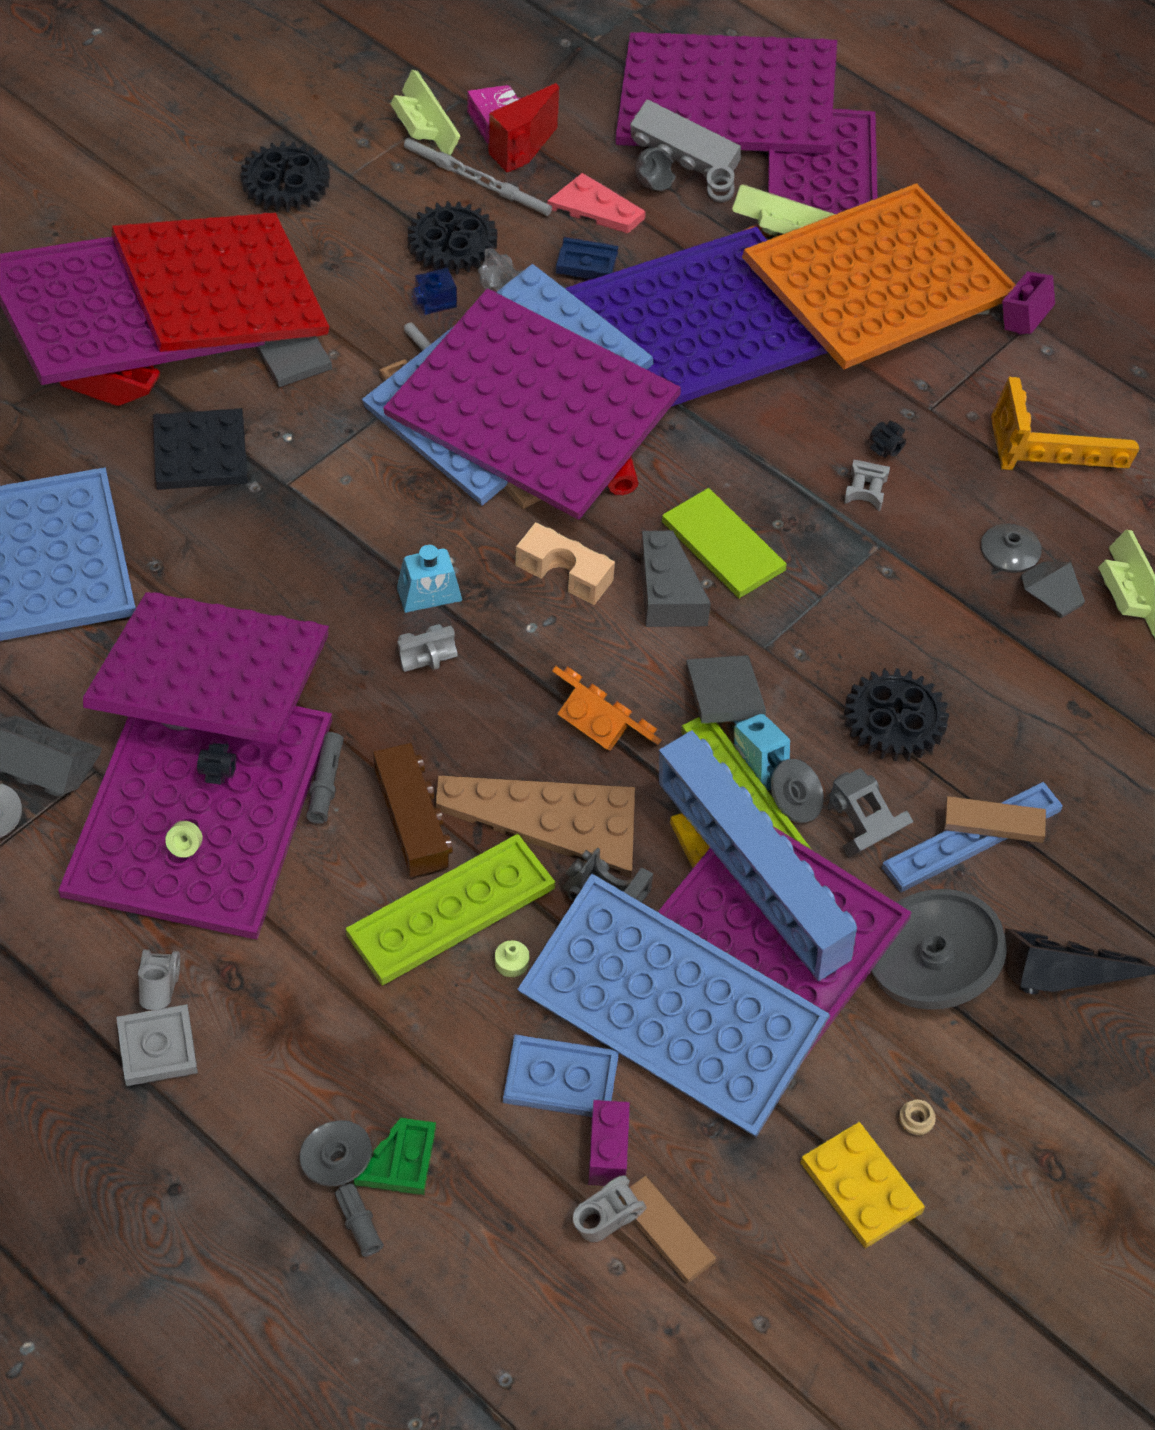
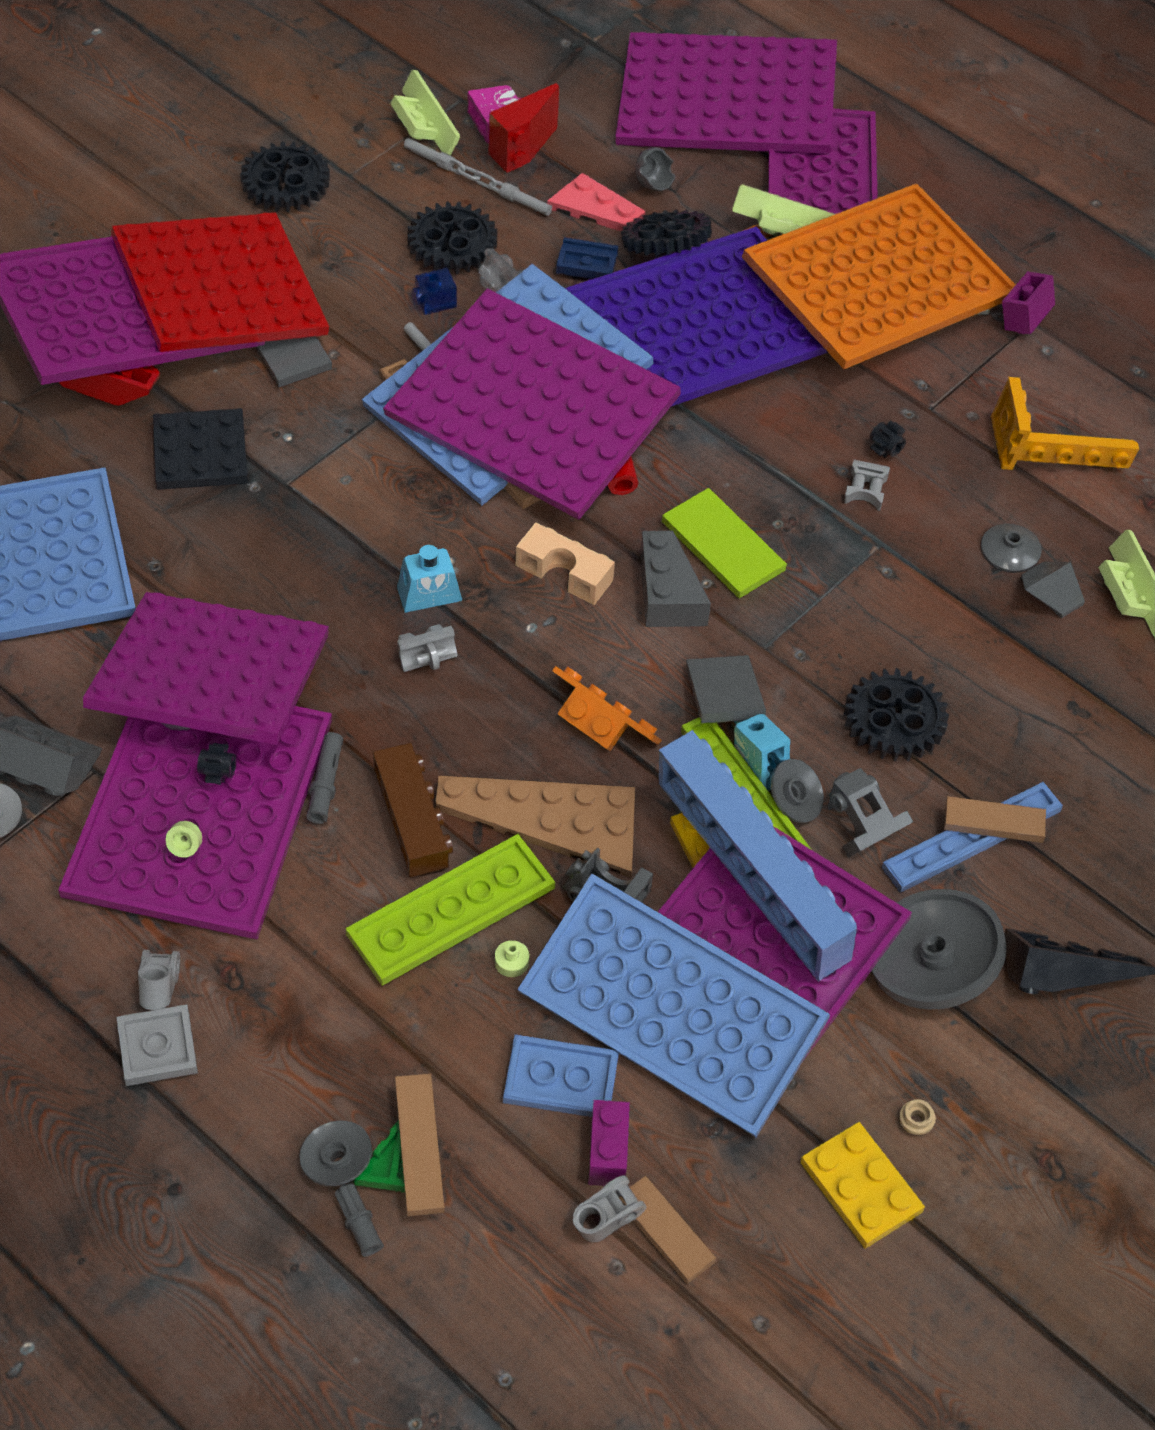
(419, 1145): none -> medium nougat tile
(666, 232): none -> black gear
(690, 145): light grey hinge -> none

